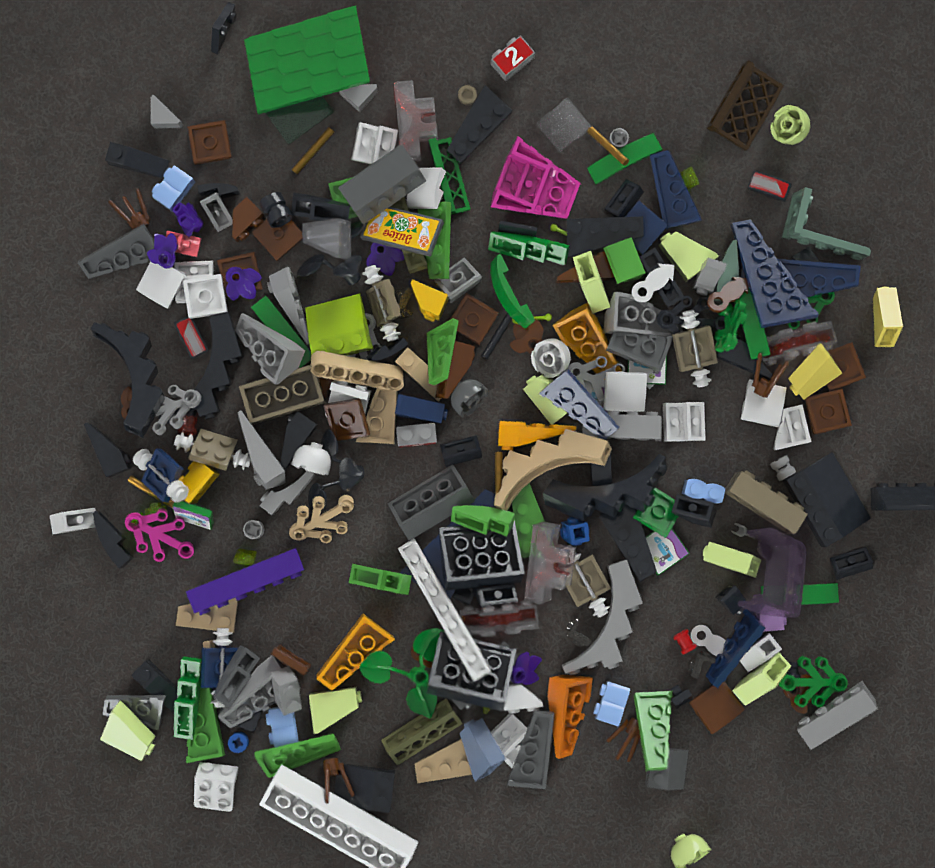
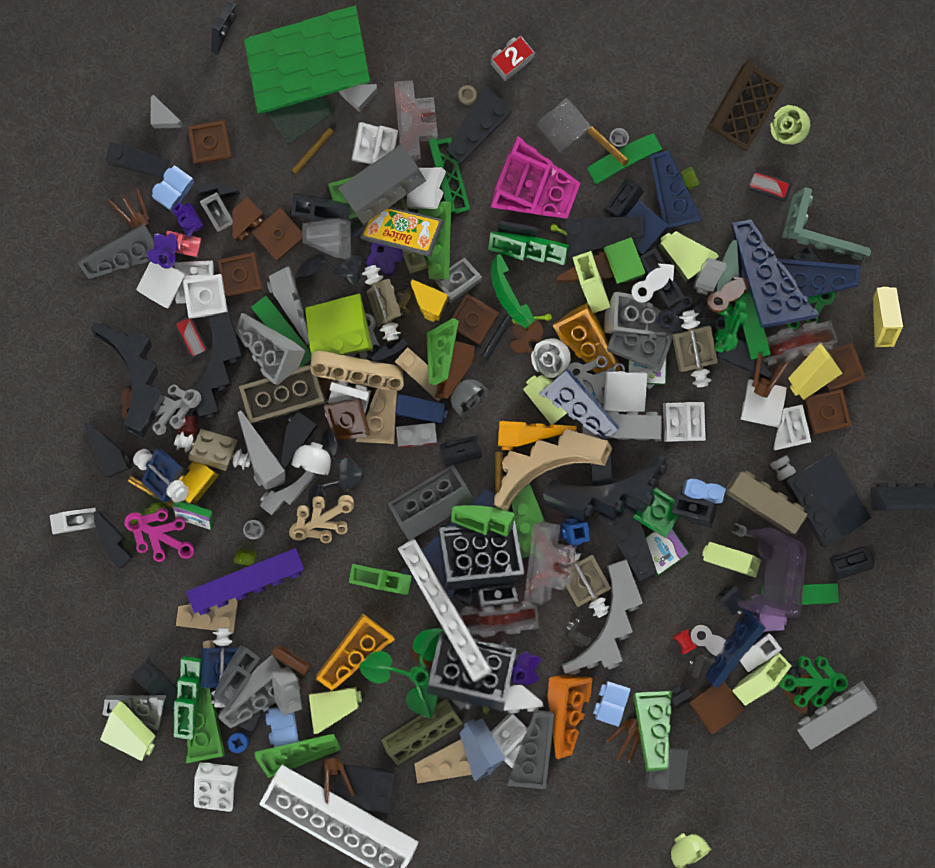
(244, 284): dark purple plate -> none
(275, 207): black wheel -> none

